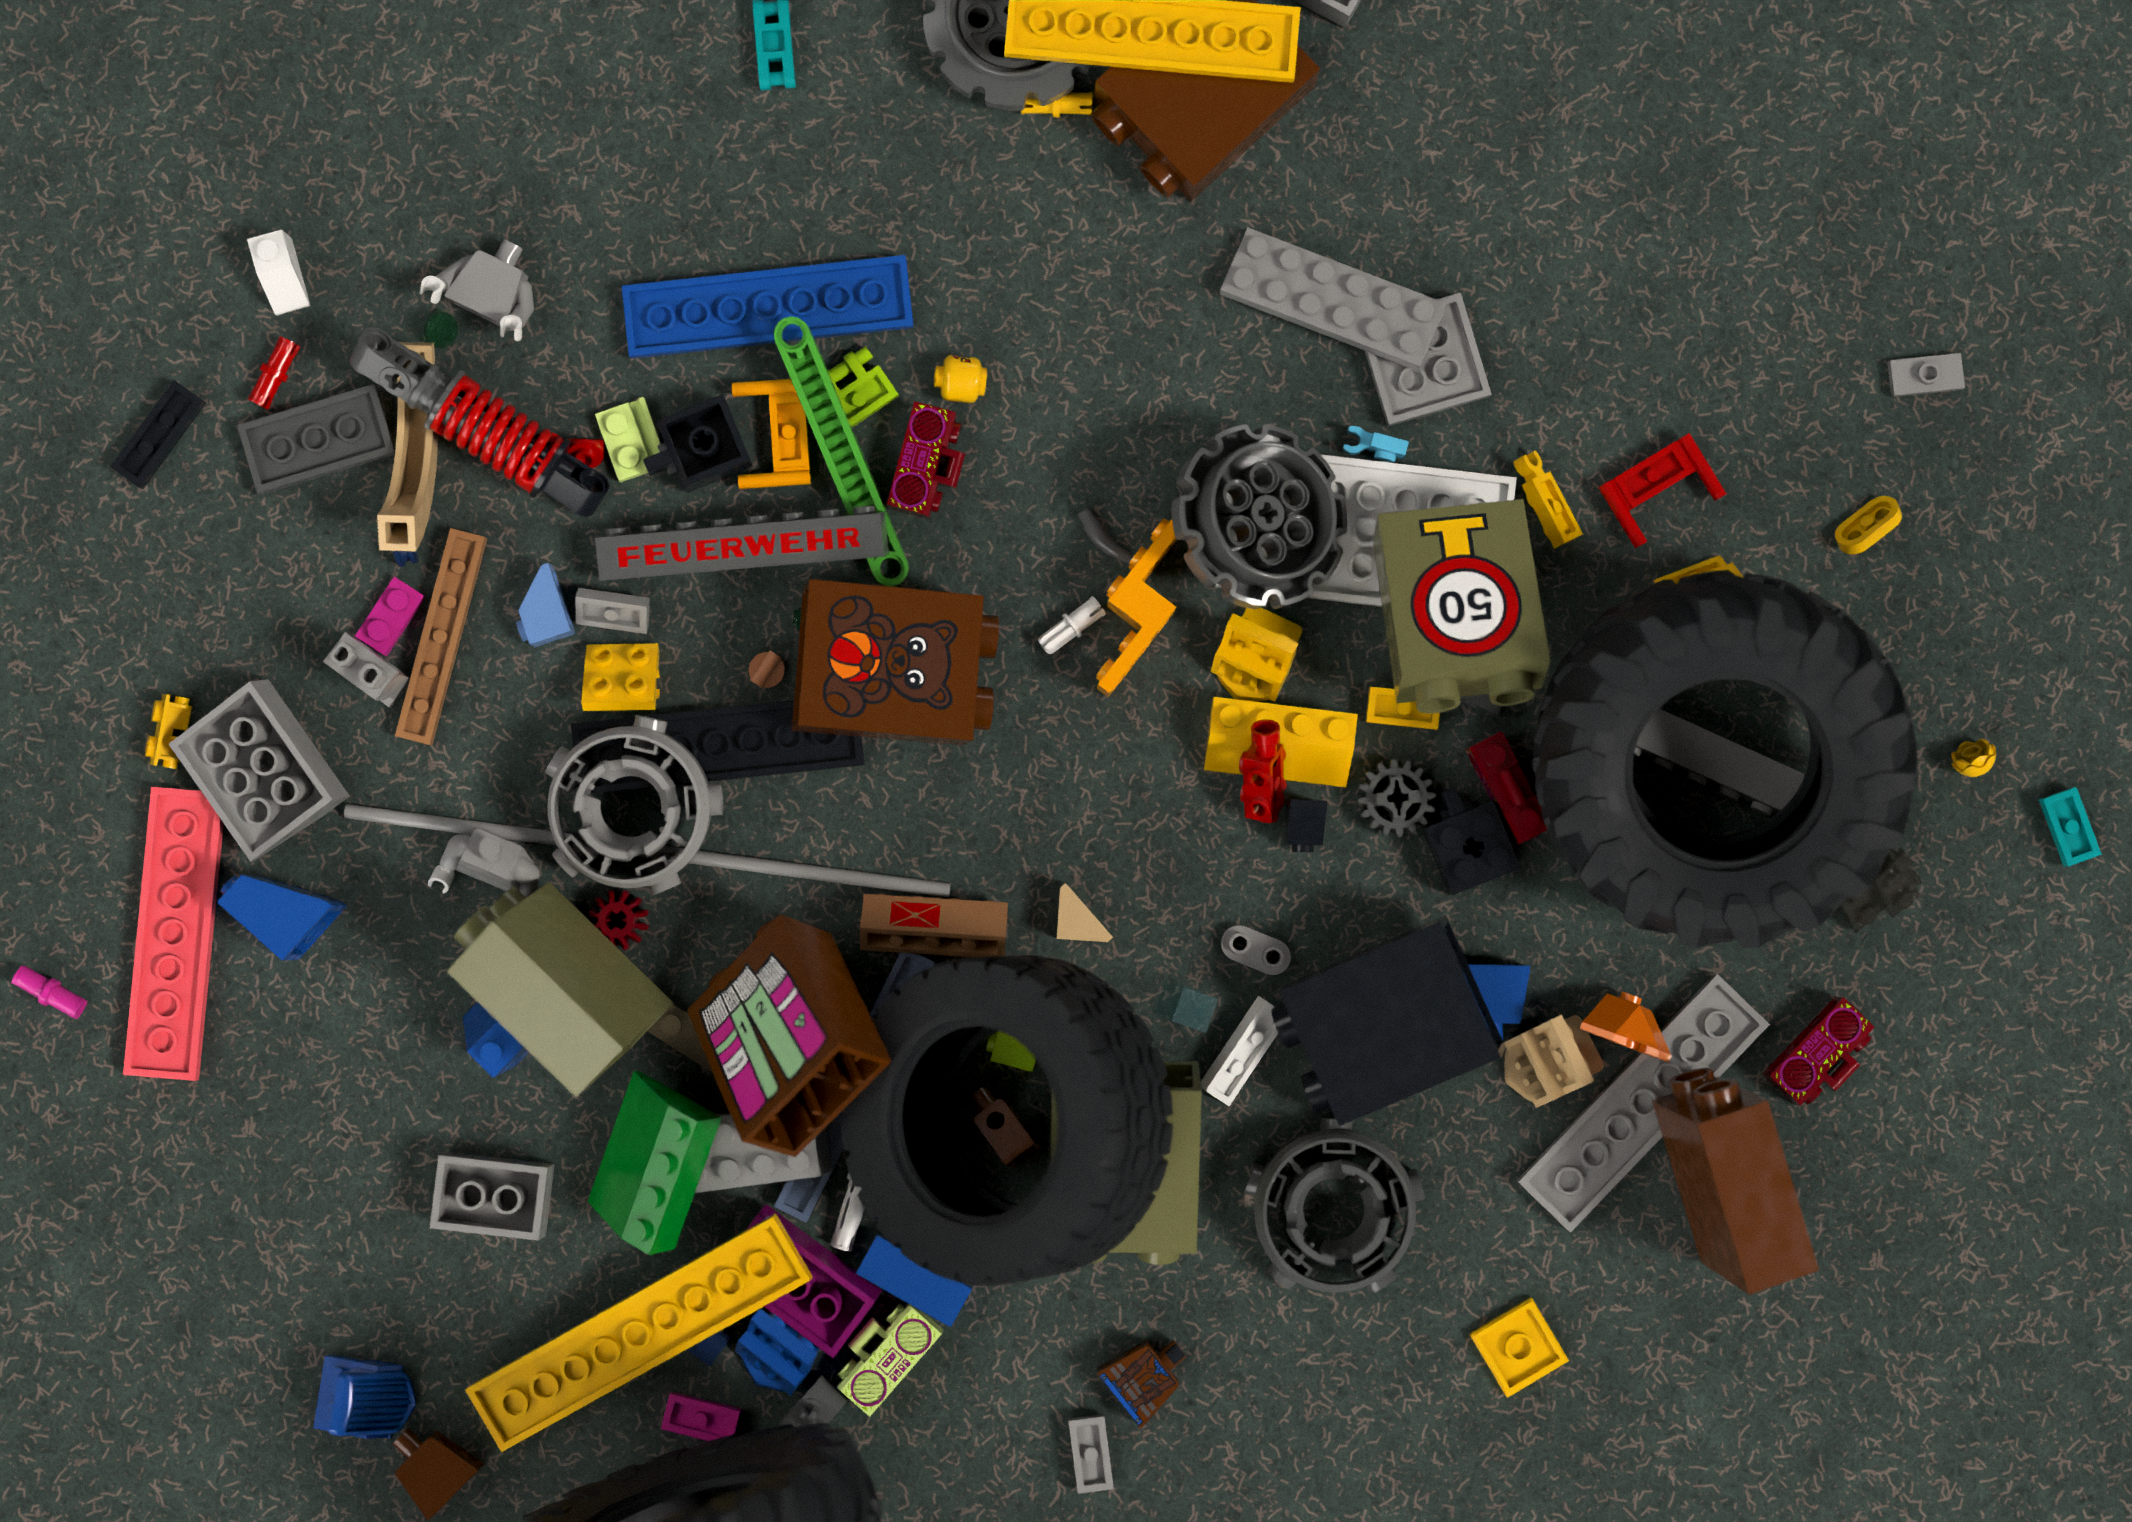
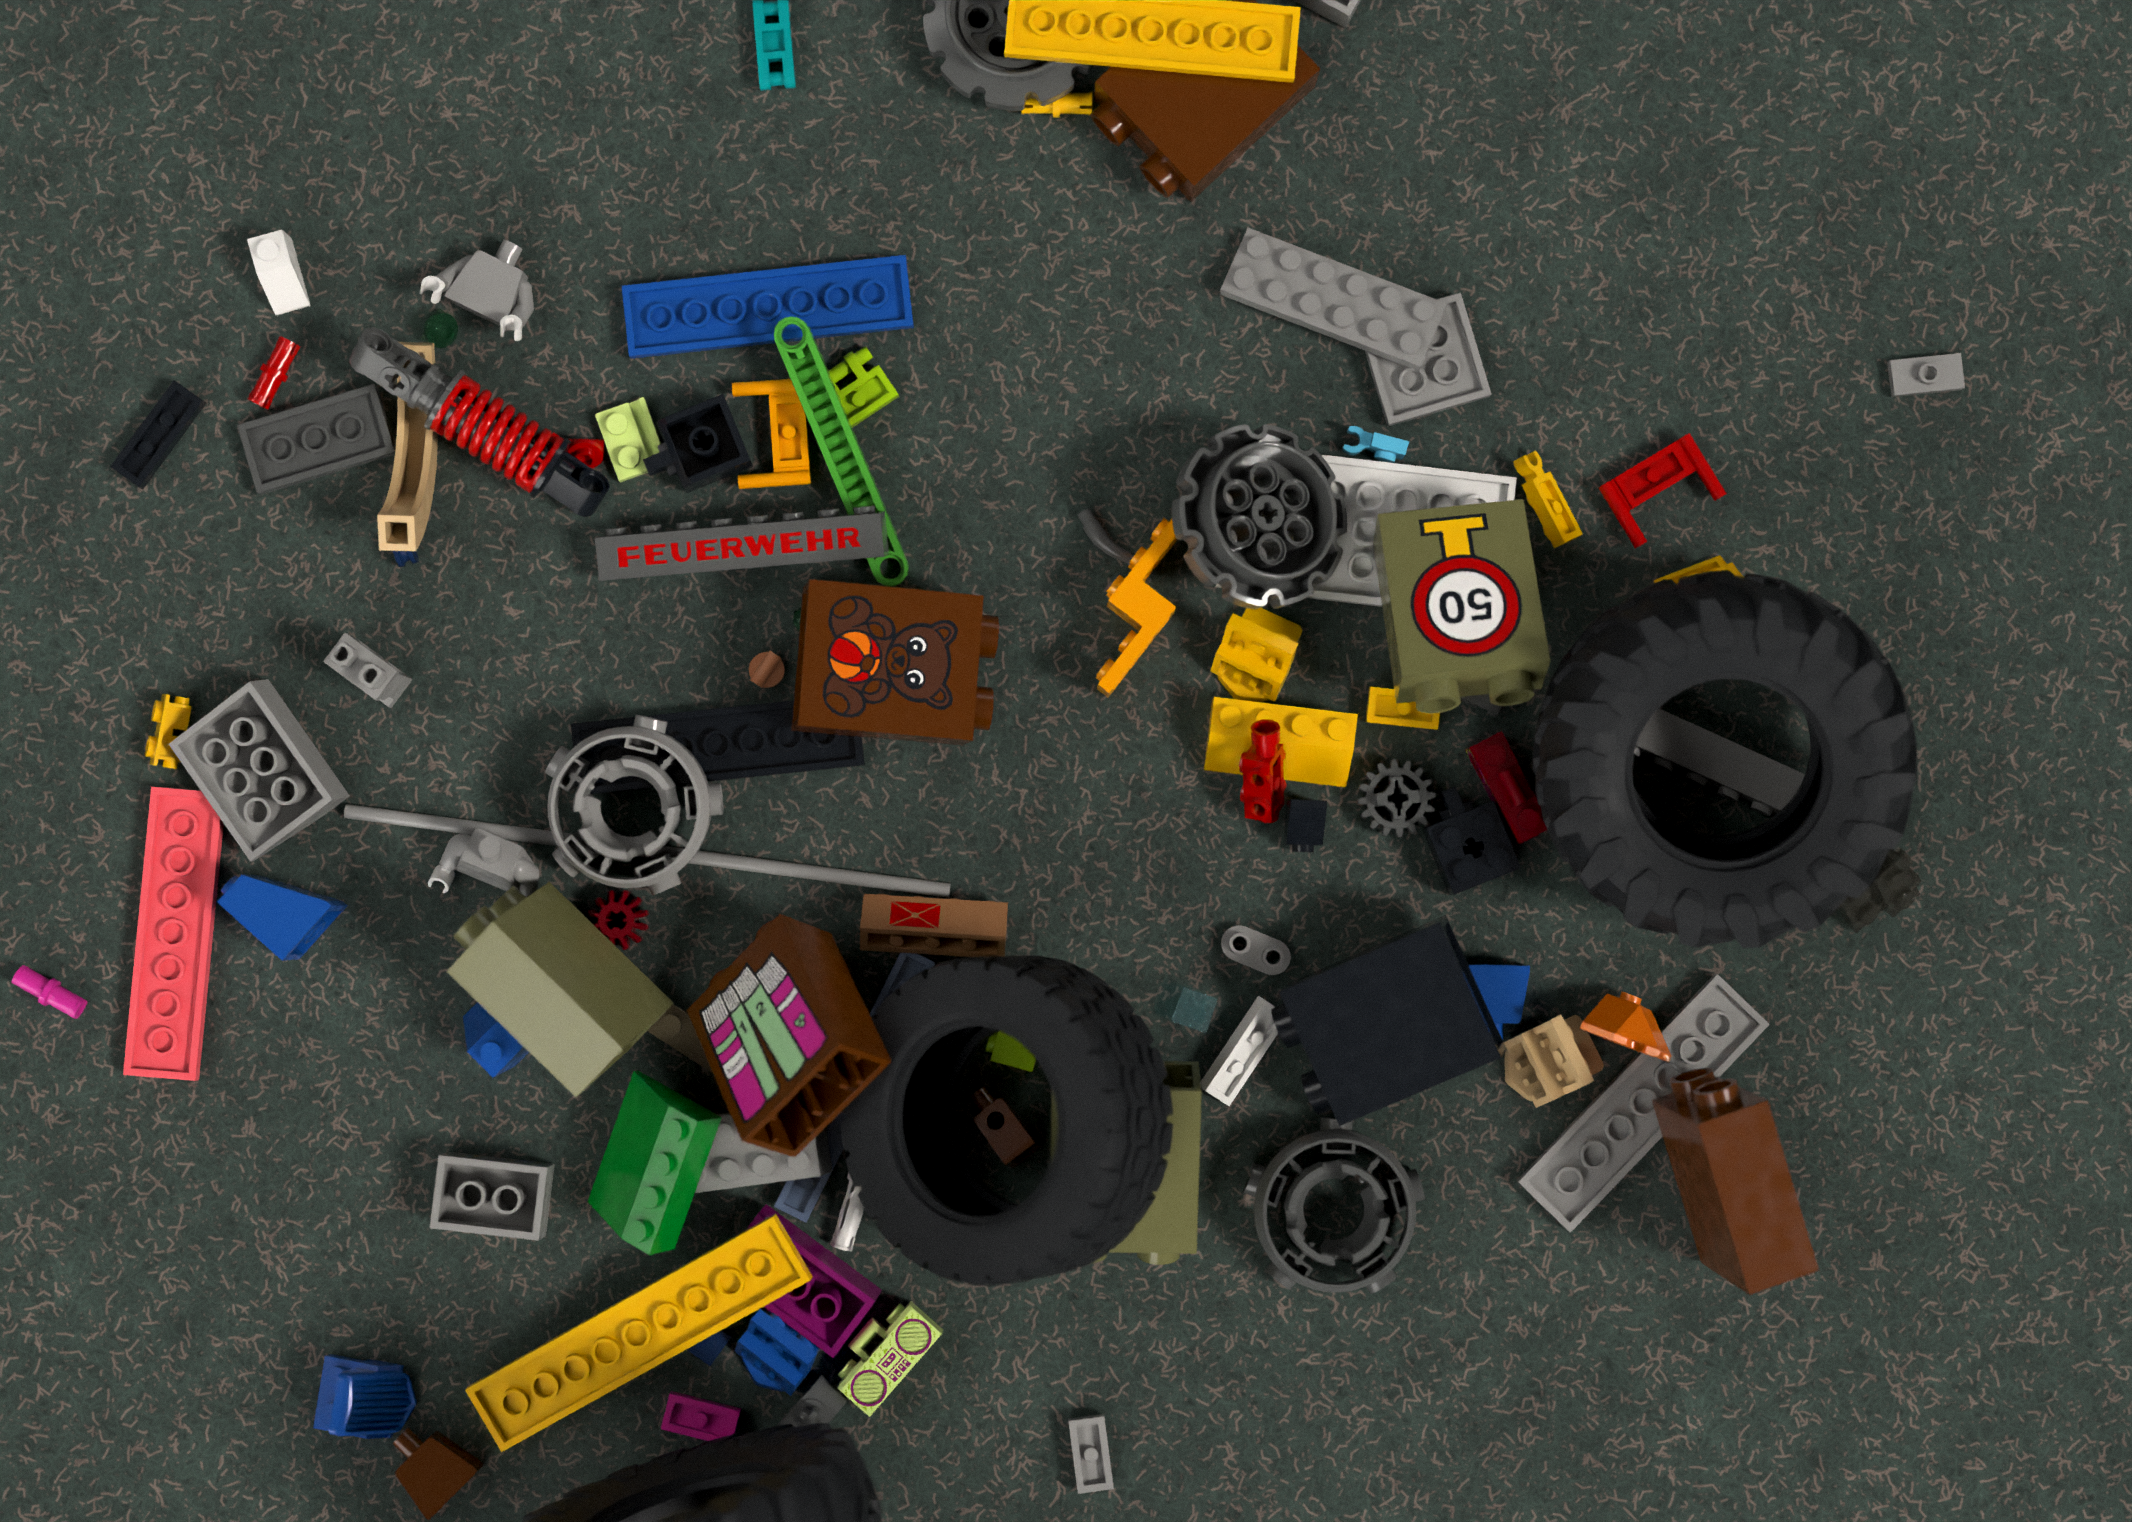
(390, 616): dark pink plate -> none
(441, 636): medium nougat plate -> none
(544, 610): medium blue slope -> none
(612, 610): light grey plate -> none
(620, 677): yellow plate -> none
(912, 1283): blue piece -> none
(924, 444): dark red piece -> none
(961, 379): yellow head -> none
(1071, 625): white axle -> none
(1077, 921): tan slope -> none
(1142, 1378): torso -> none
(1519, 1347): yellow tile -> none
(1816, 1049): dark red piece -> none
(1868, 525): yellow plate -> none
(1974, 758): yellow plate -> none
(2070, 827): teal plate -> none

